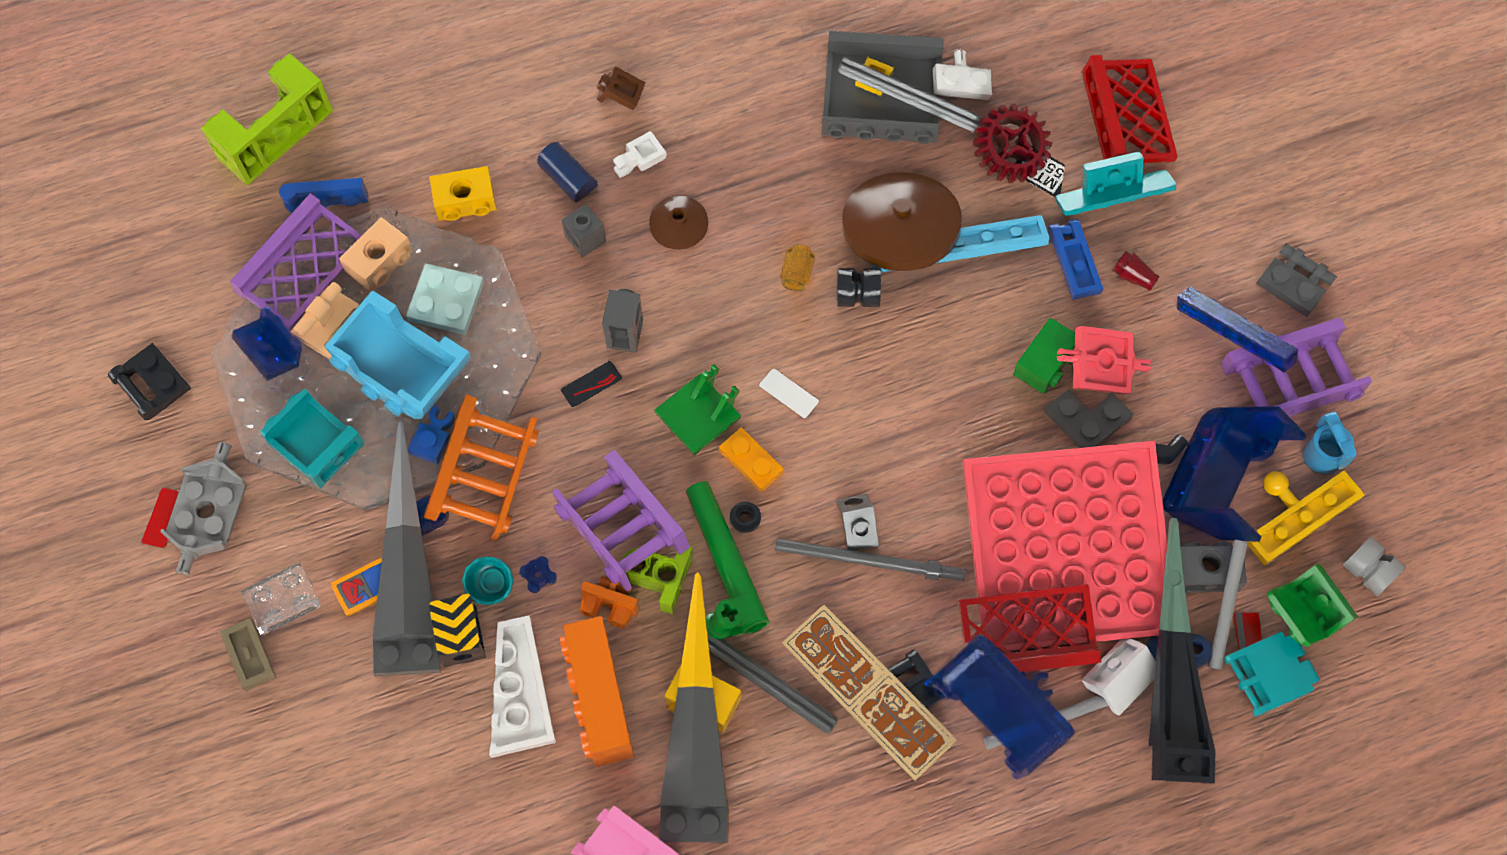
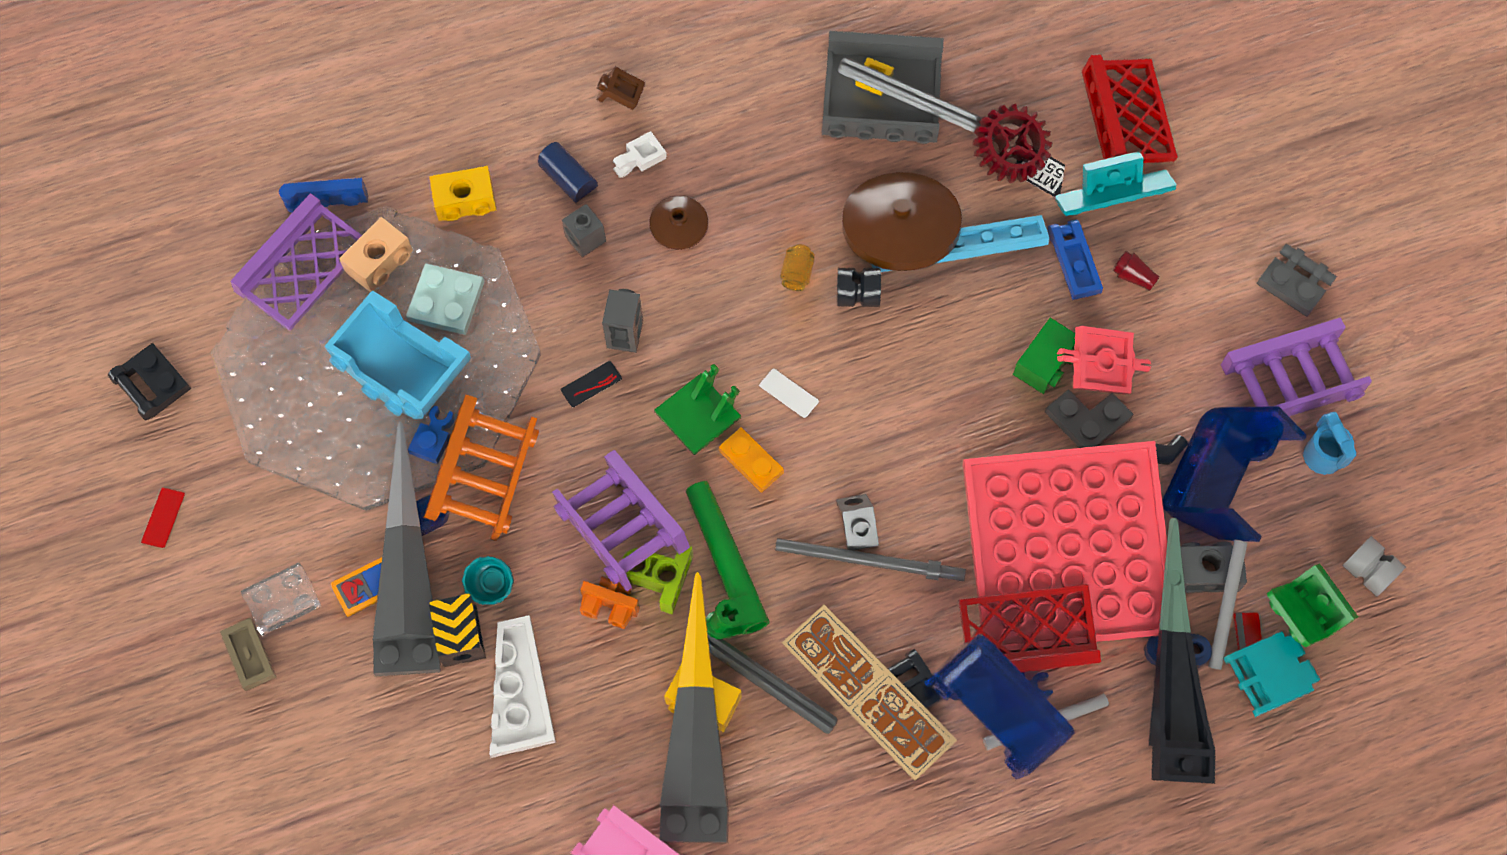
(205, 485): light grey plate -> none
(269, 345): clear blue bracket -> none
(299, 110): lime plate -> none
(311, 438): teal panel -> none
(324, 318): light nougat plate -> none
(537, 565): clear blue plate -> none
(598, 692): orange brick -> none
(745, 508): black plate -> none
(961, 79): white plate -> none
(1122, 674): white panel -> none
(1237, 329): clear blue piece -> none
(1303, 515): yellow plate -> none

